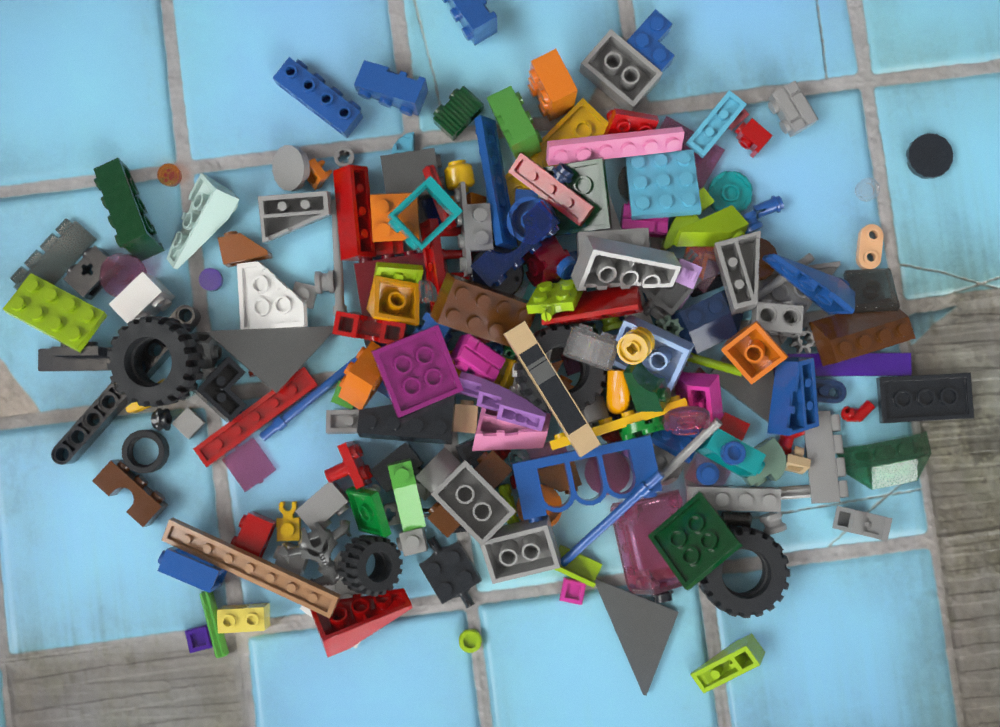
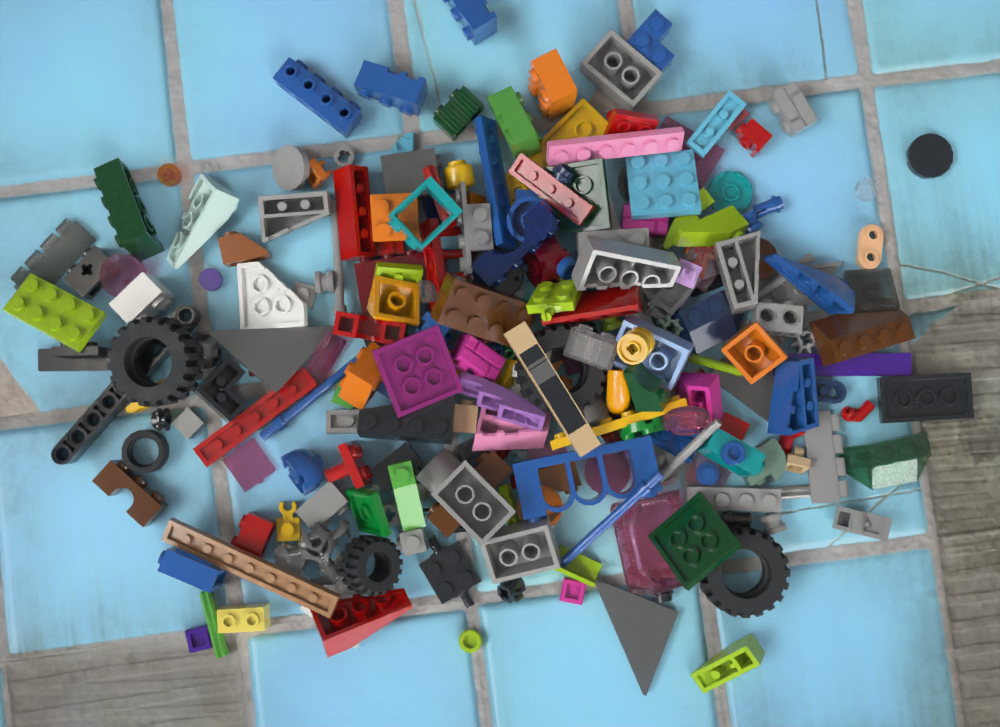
(304, 469): none -> blue cylinder
(326, 355): none -> clear pink tile
(511, 590): none -> black gear

